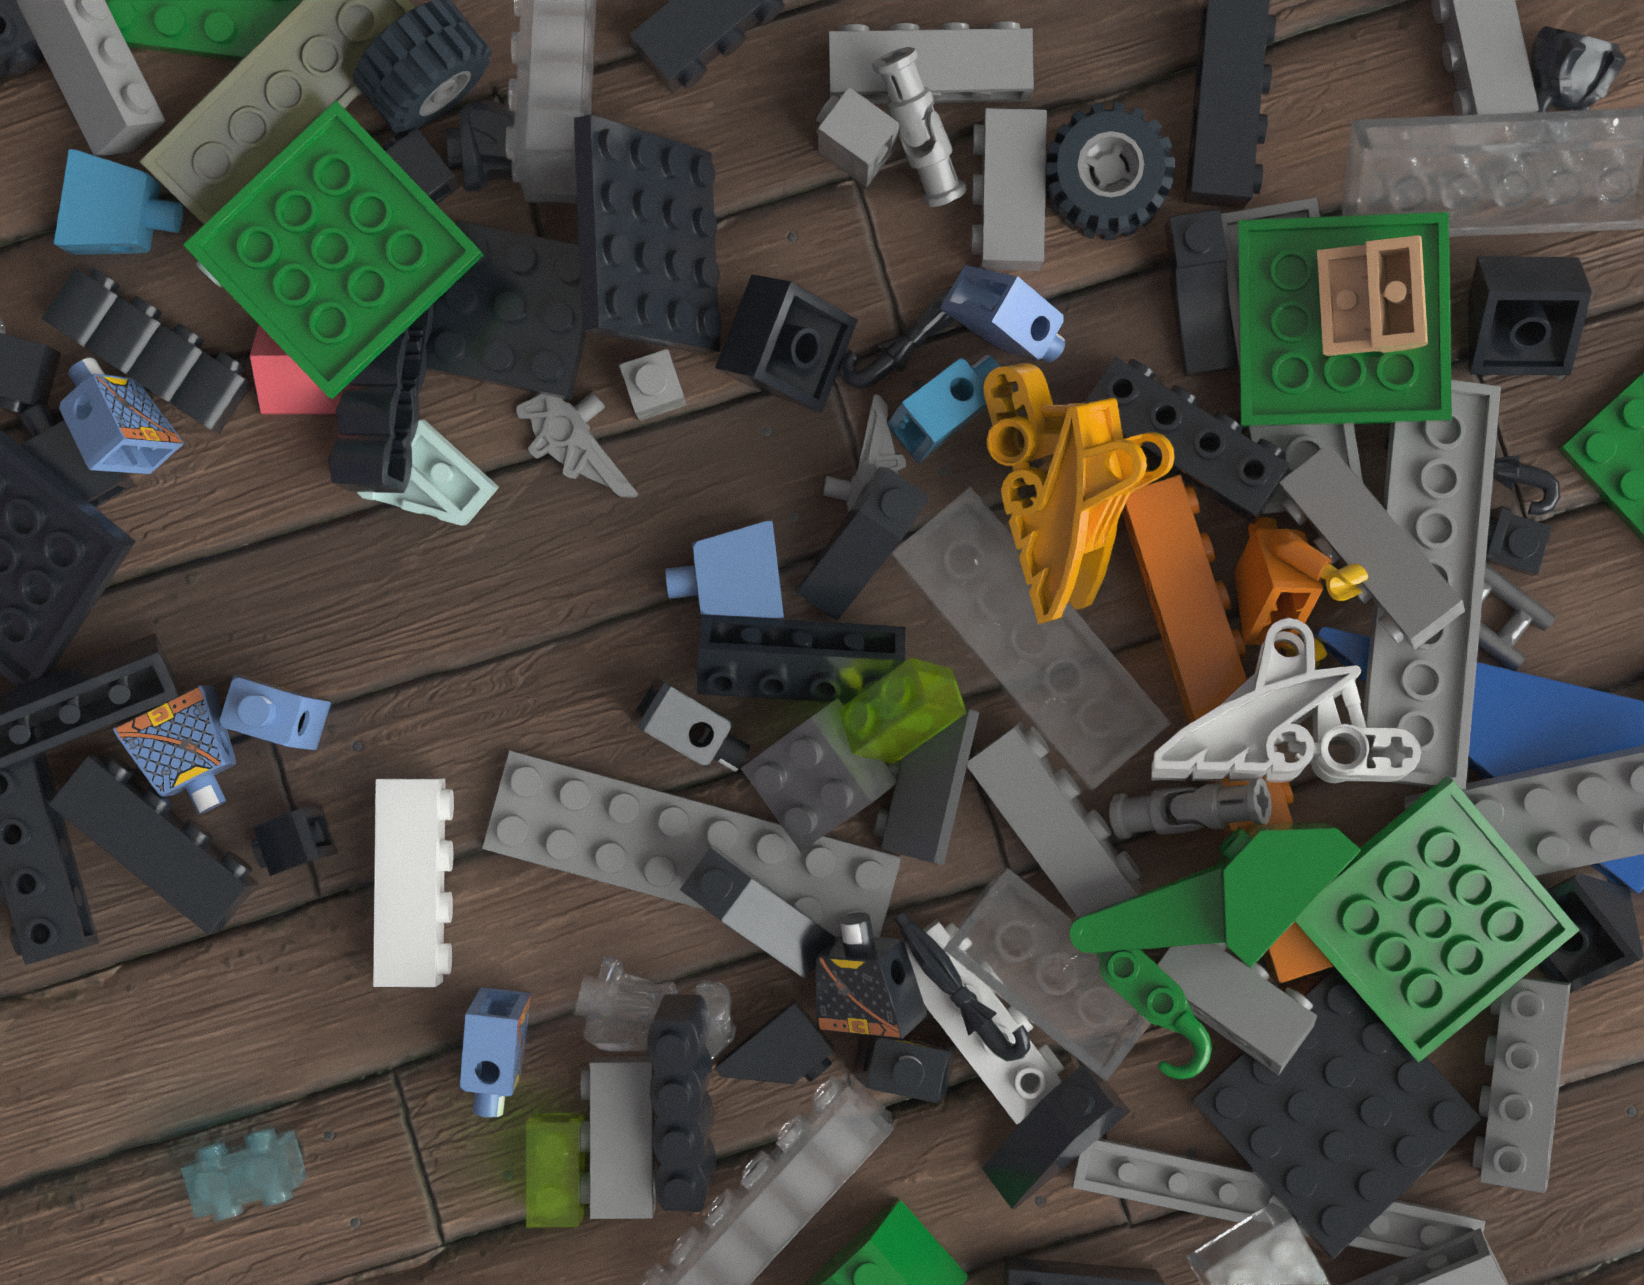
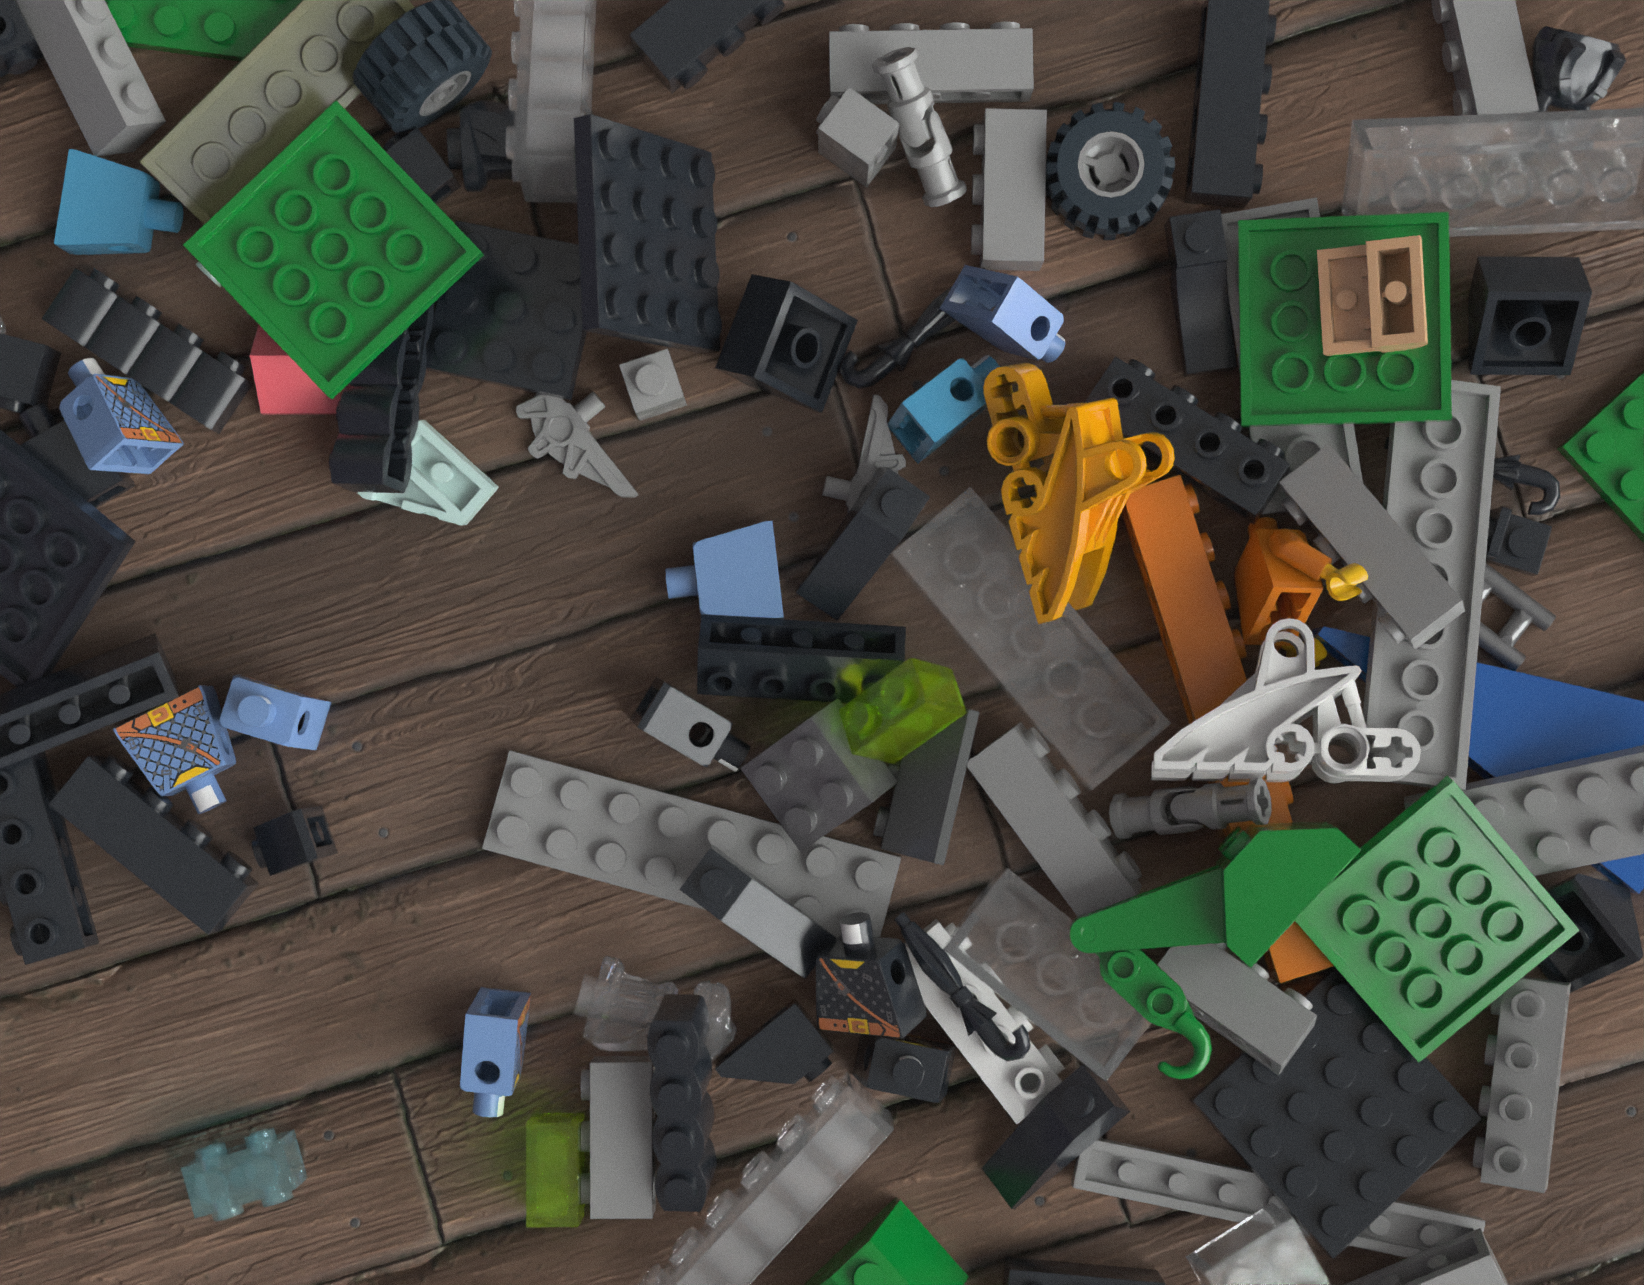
(410, 882): white brick -> none

